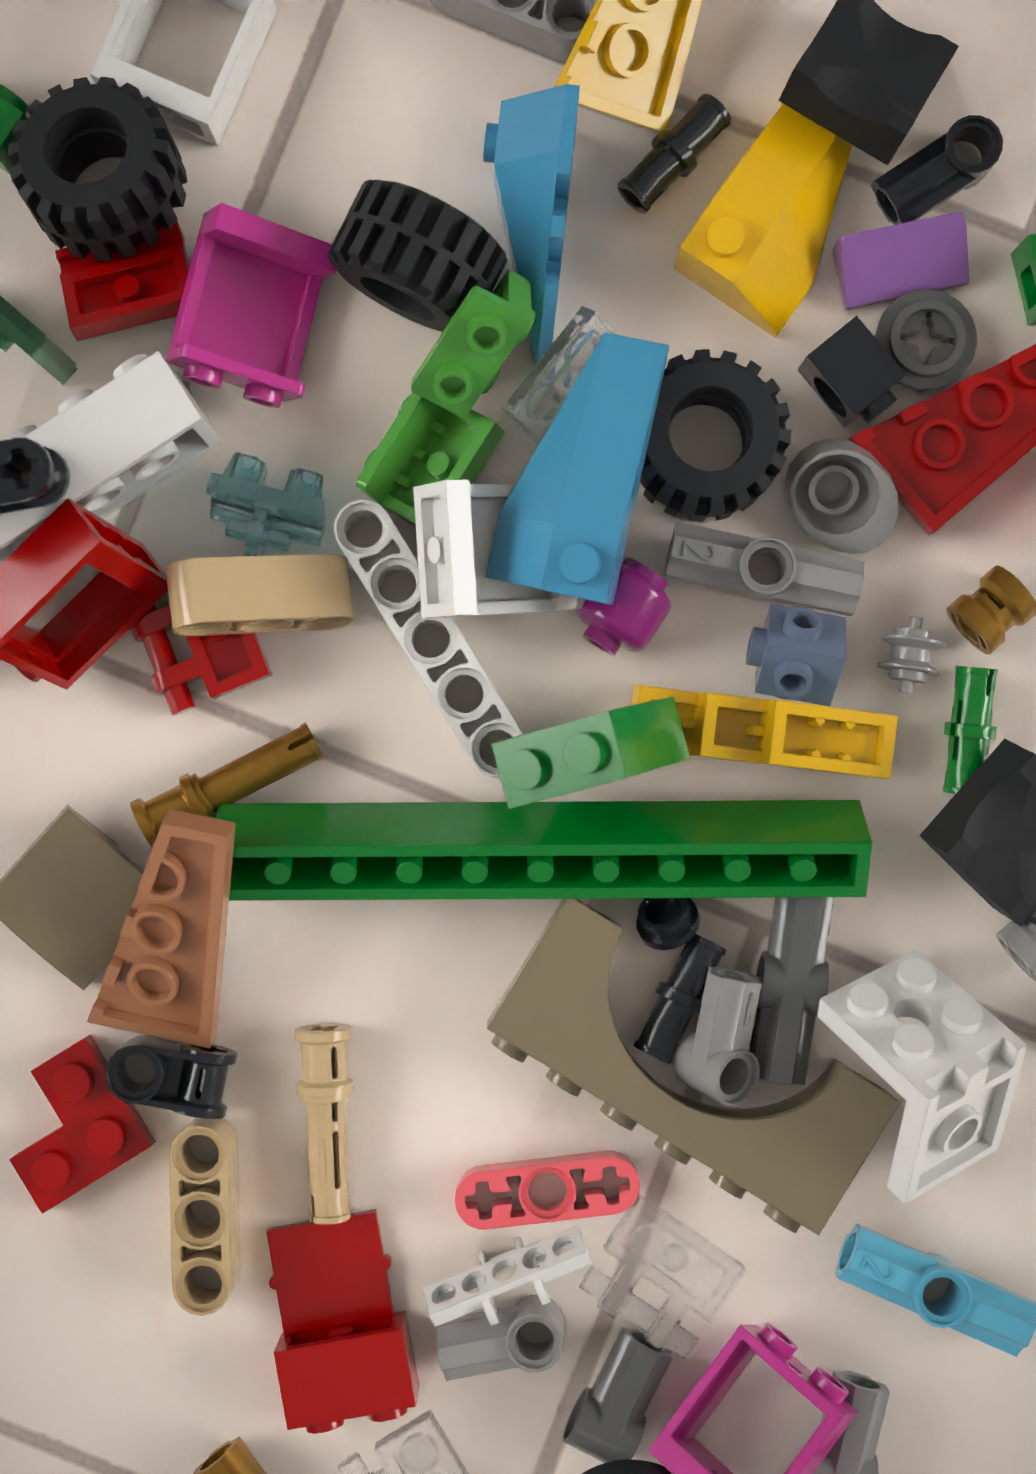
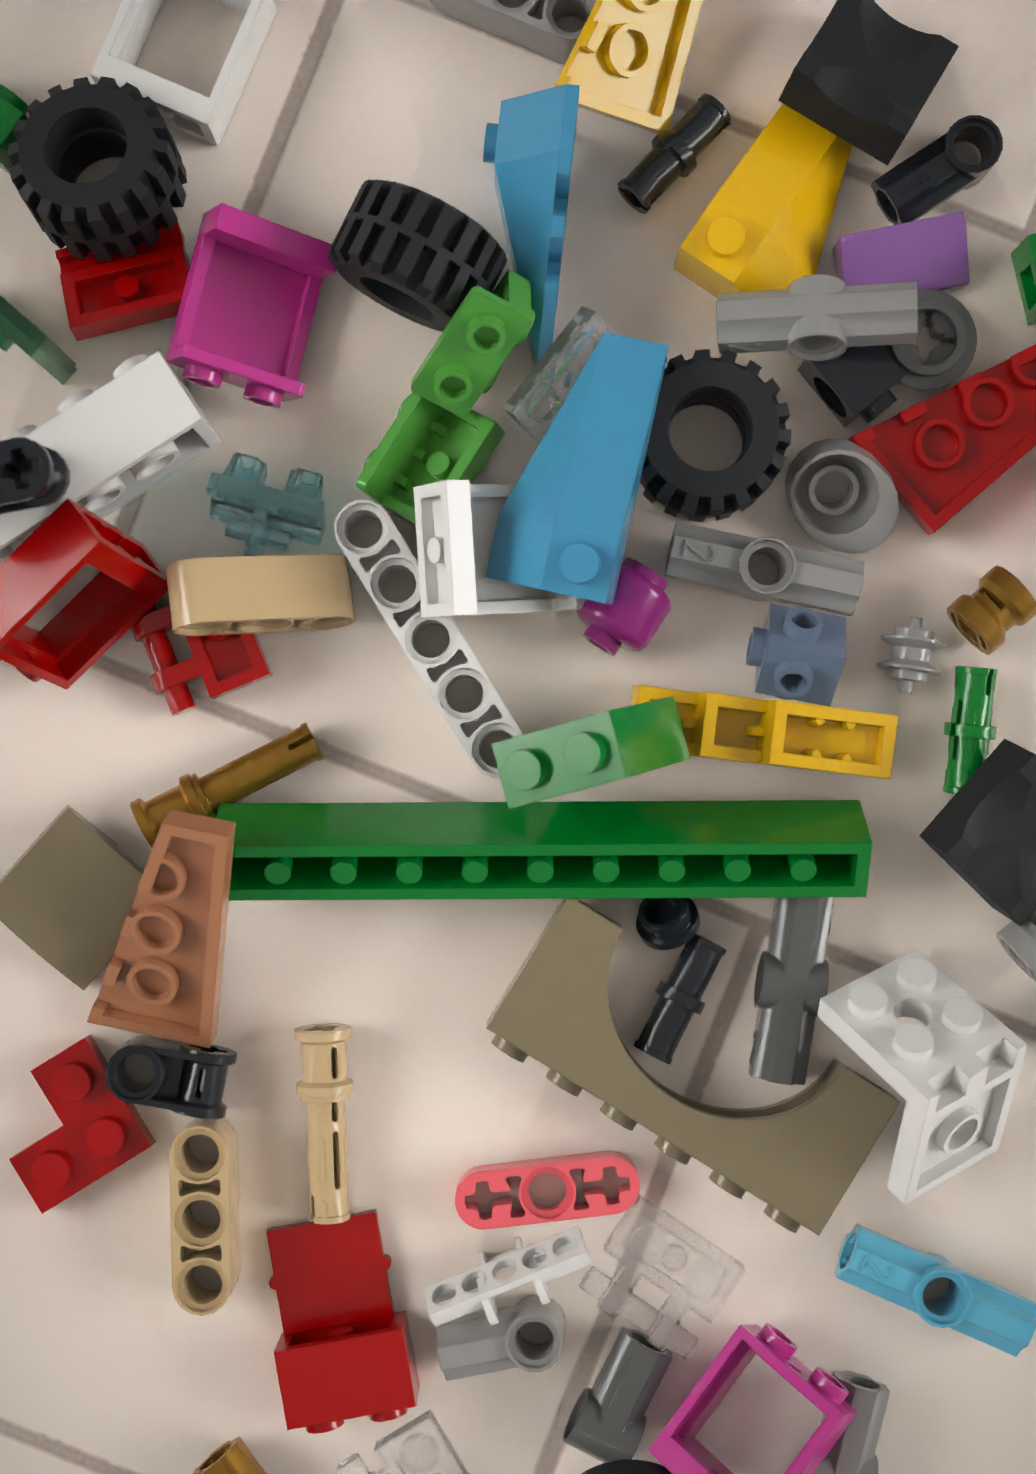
(717, 1053): light grey piece -> none
(817, 318): none -> light grey piece

